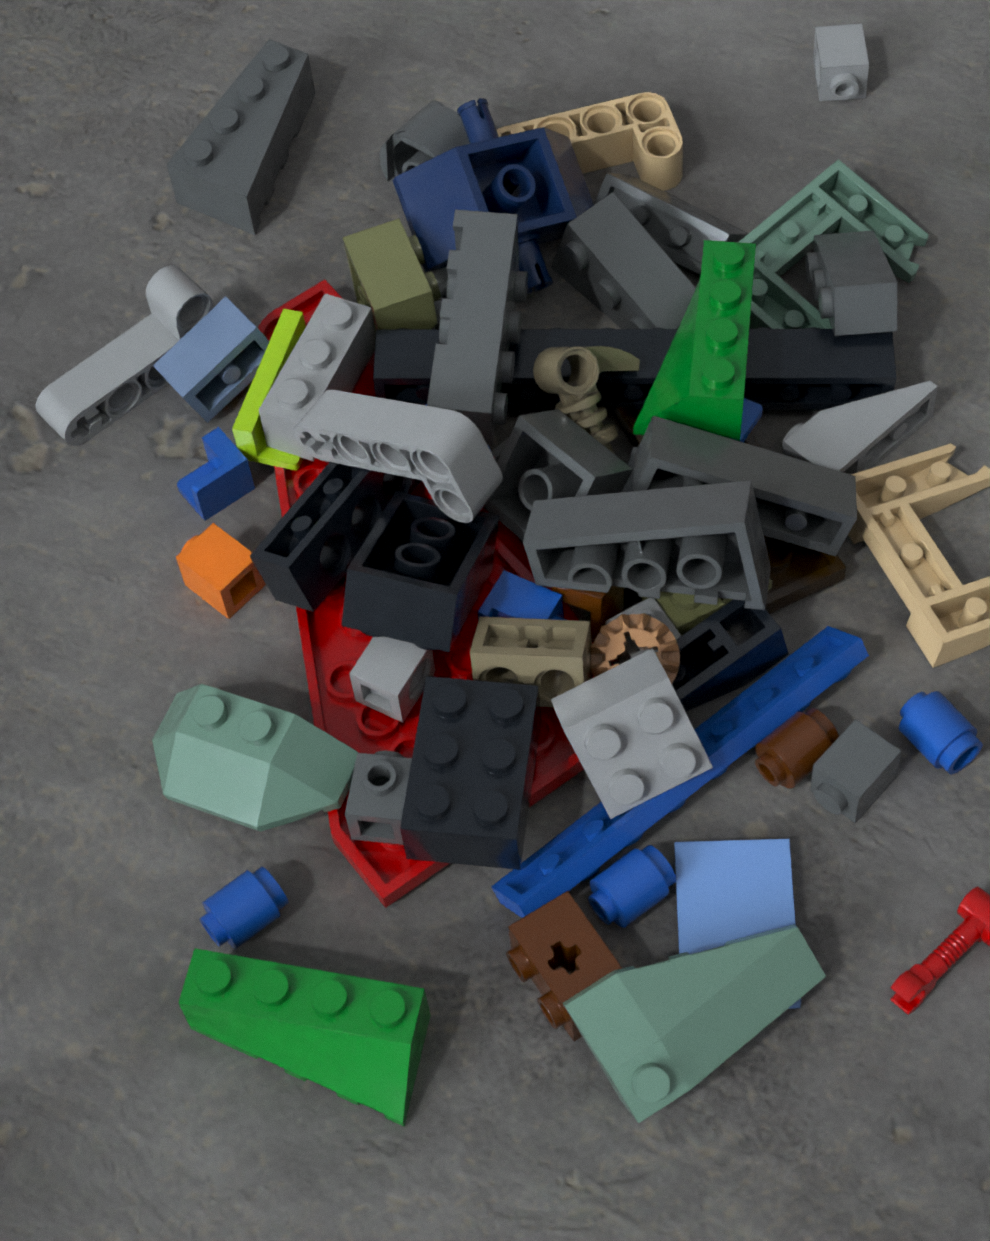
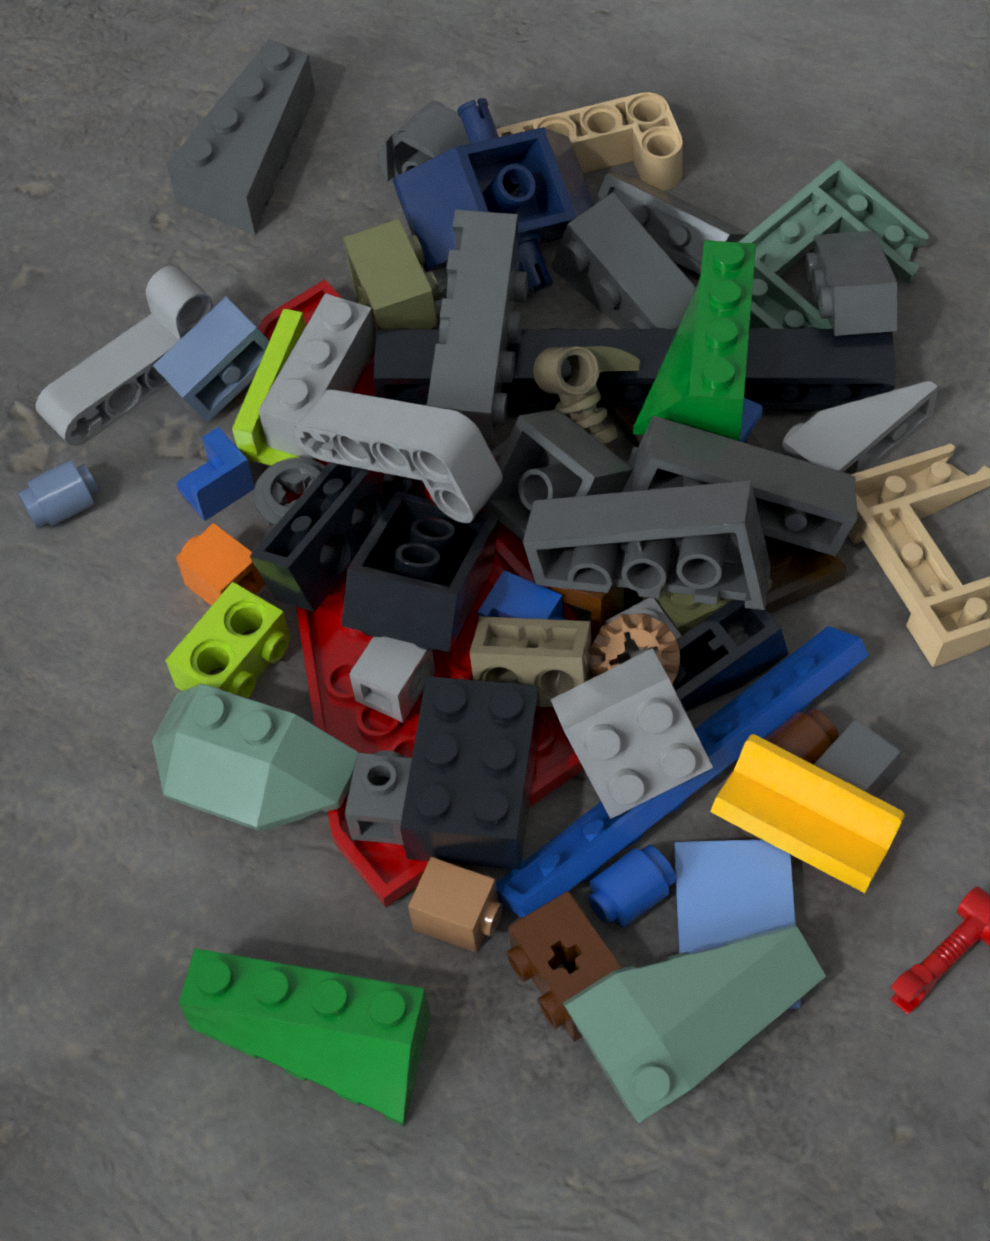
(58, 494): none -> sand blue brick
(219, 643): none -> lime brick
(243, 907): blue brick -> none
(290, 475): none -> dark grey gear
(455, 905): none -> medium nougat brick
(808, 813): none -> yellow panel
(840, 62): light grey brick -> none
(939, 731): blue brick -> none

